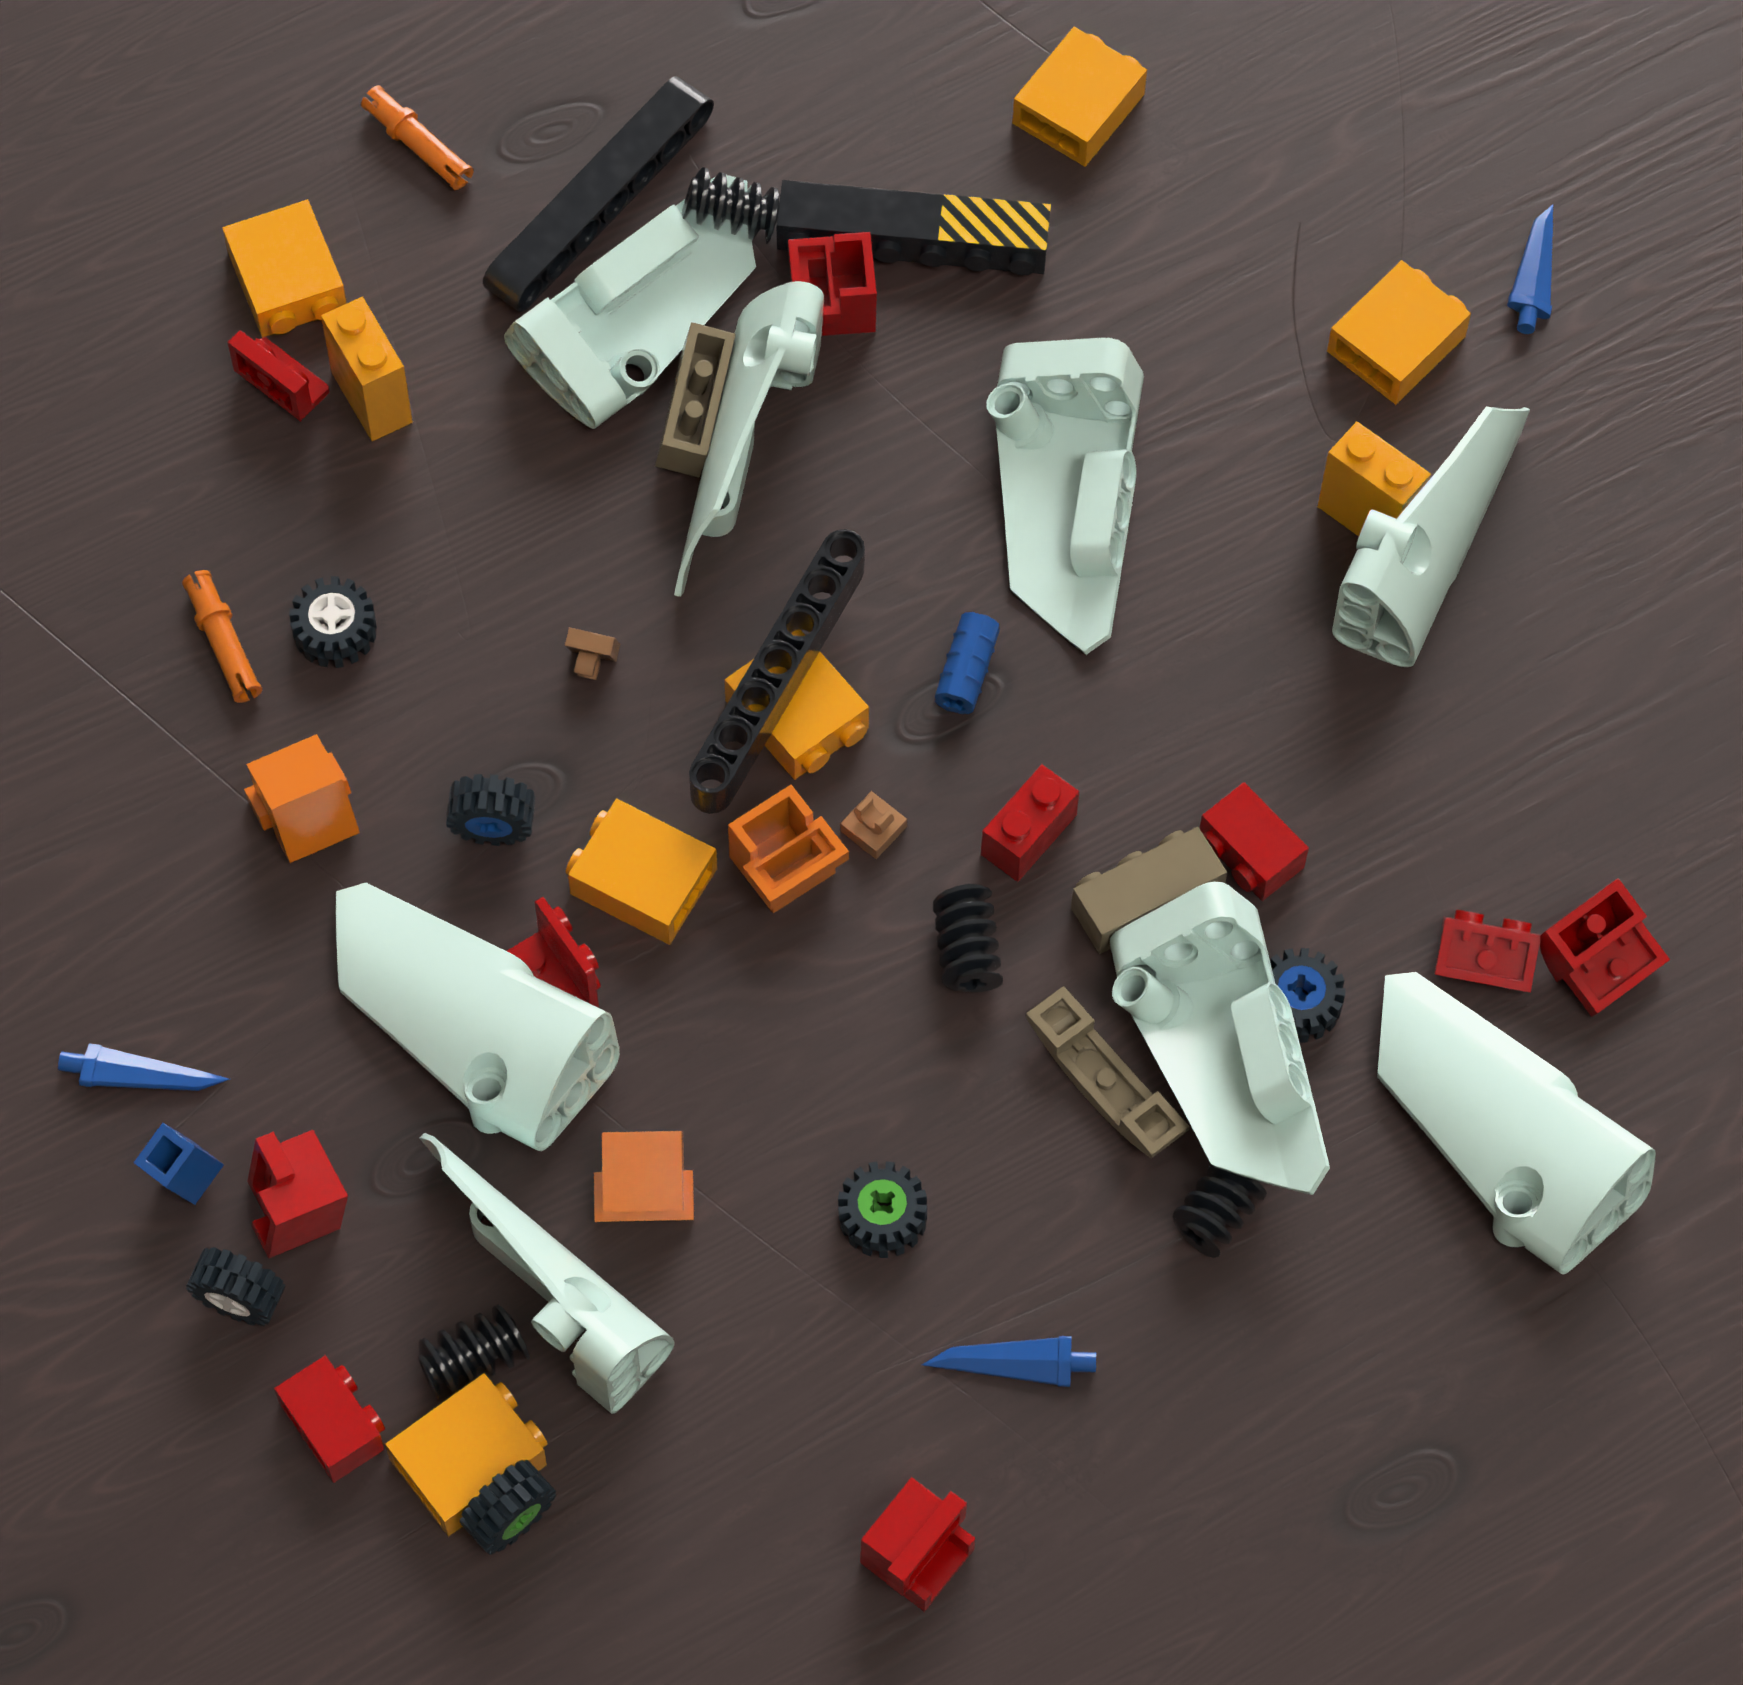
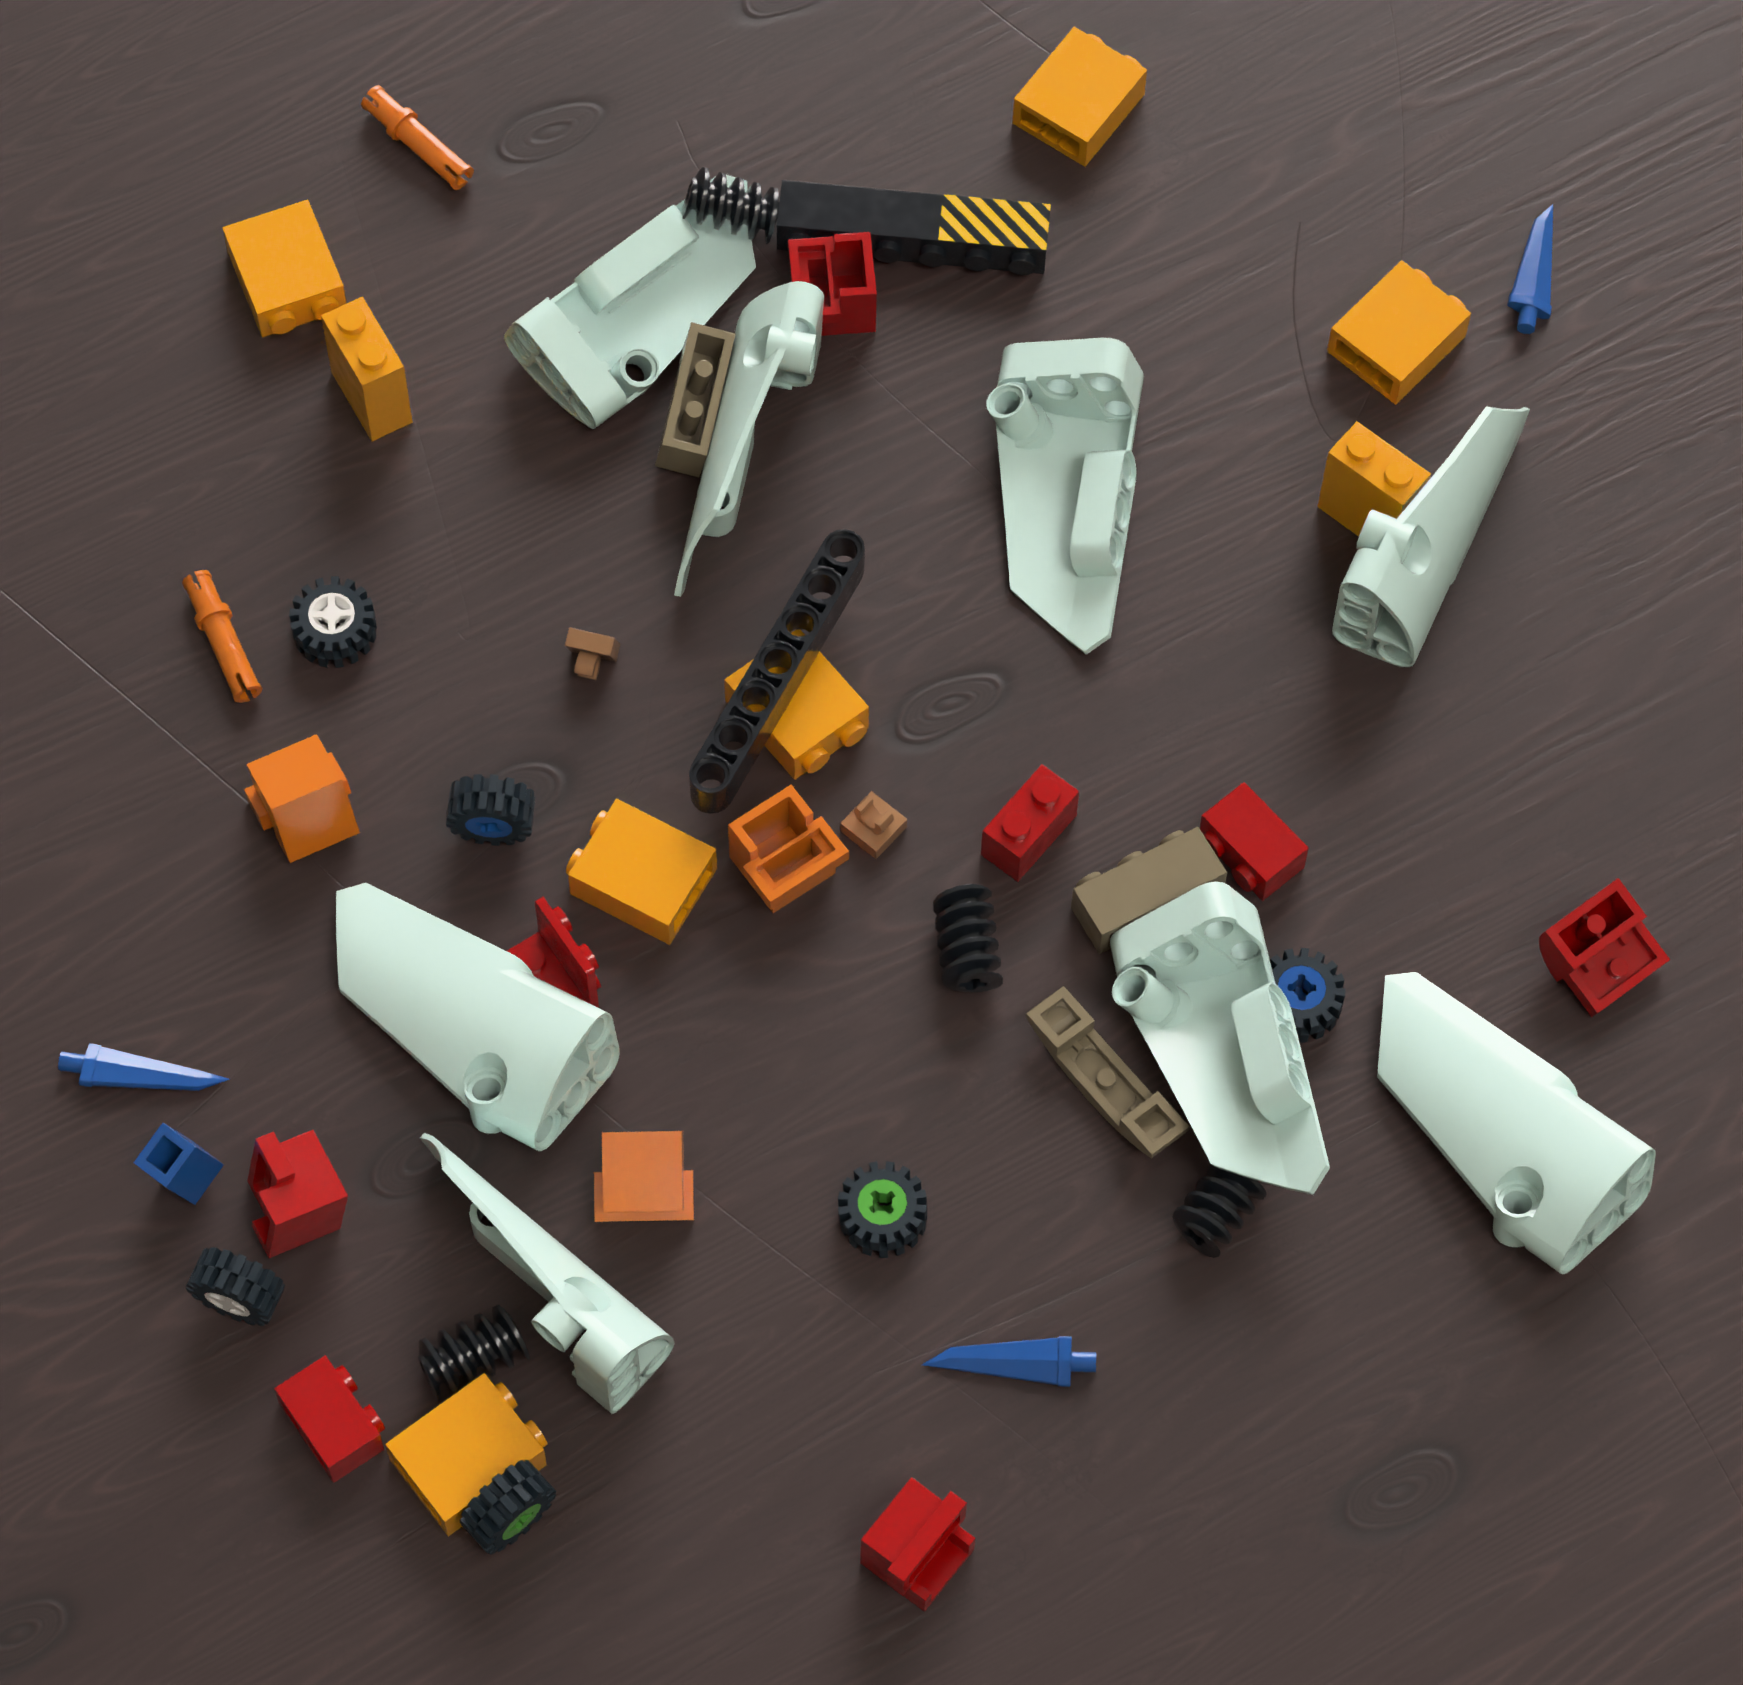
(277, 374): red bracket -> none
(598, 194): black beam -> none
(967, 663): blue axle -> none
(1488, 952): red bracket -> none

